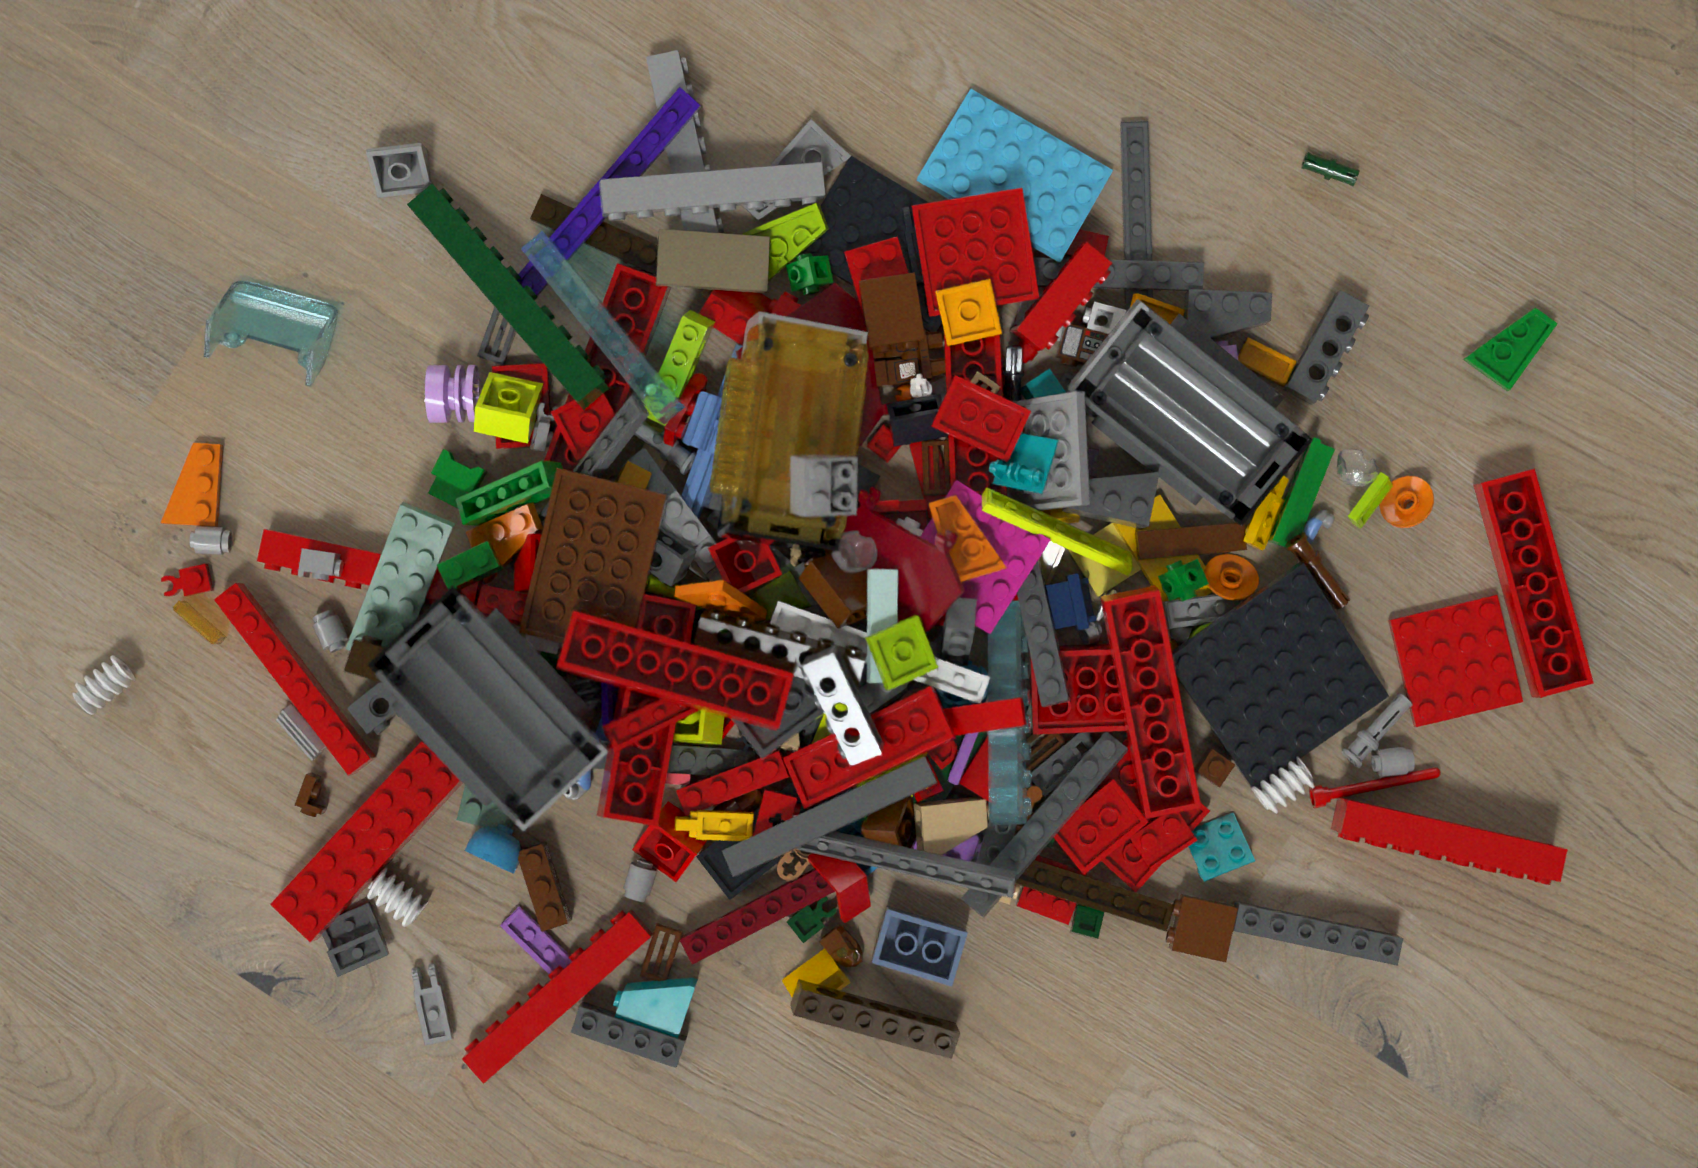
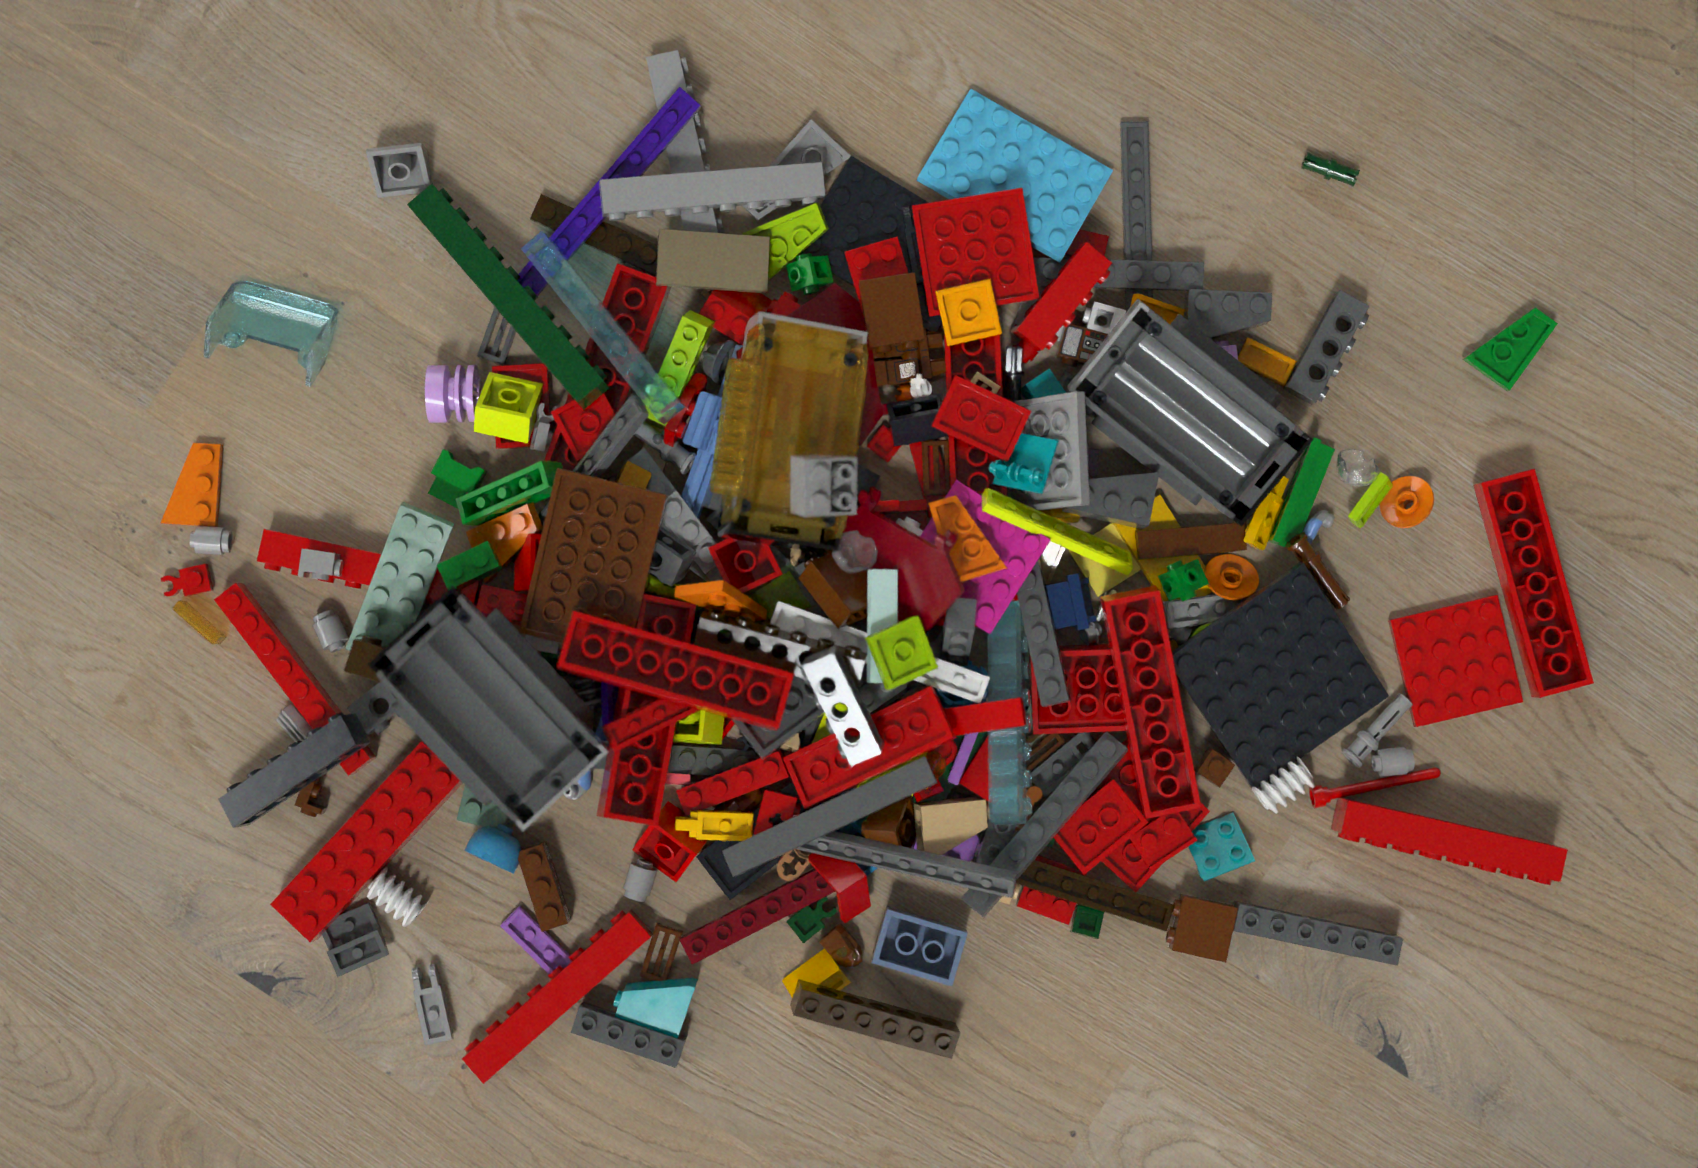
(103, 685): white piece -> none
(294, 770): none -> black brick
(716, 360): none -> dark grey piece
(936, 763): none -> clear orange plate

